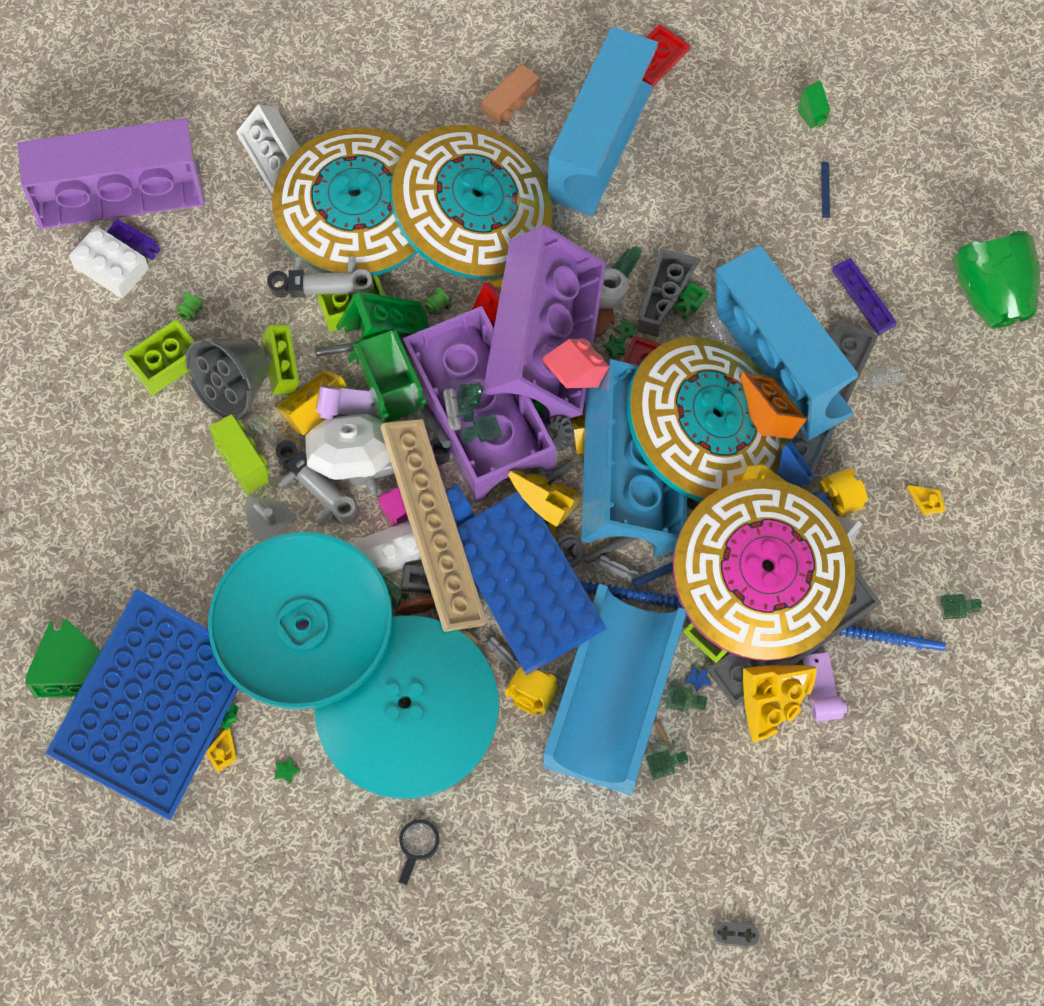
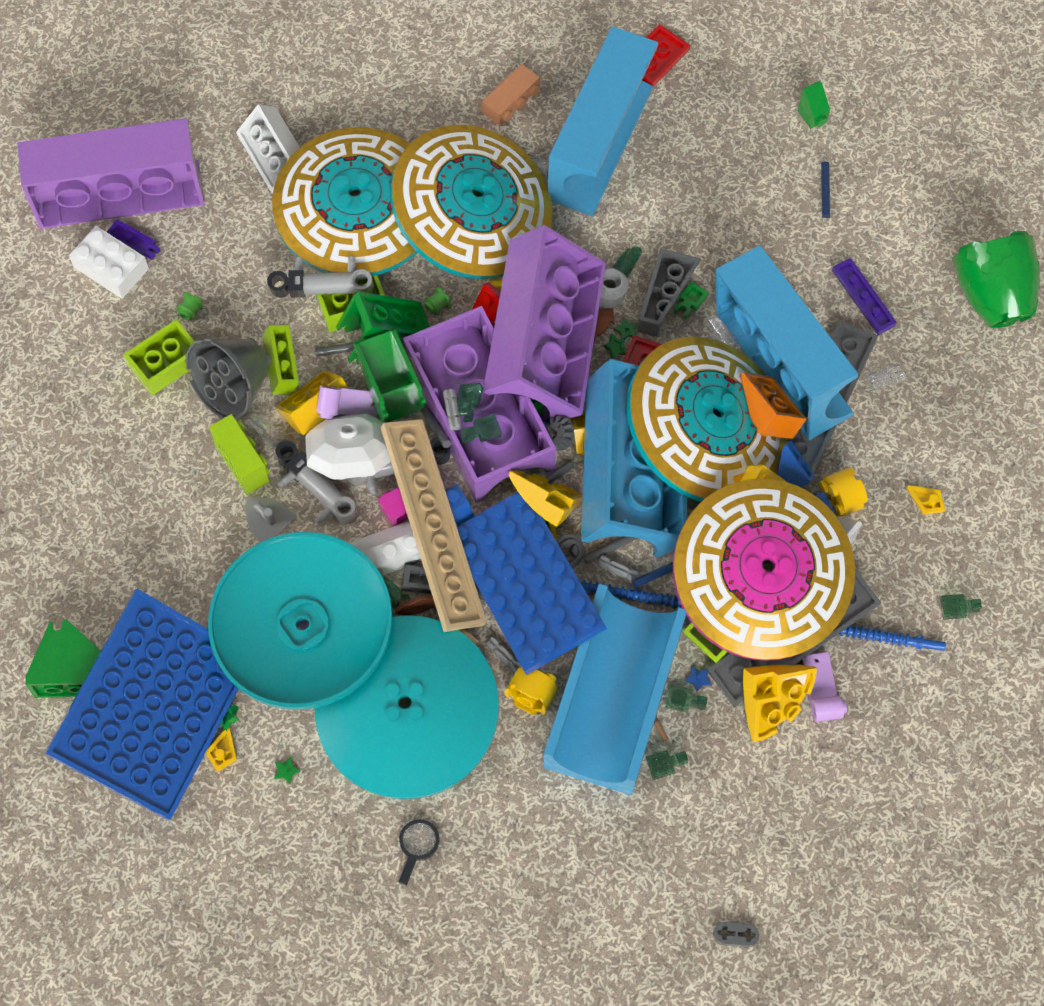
(576, 364): coral slope -> none

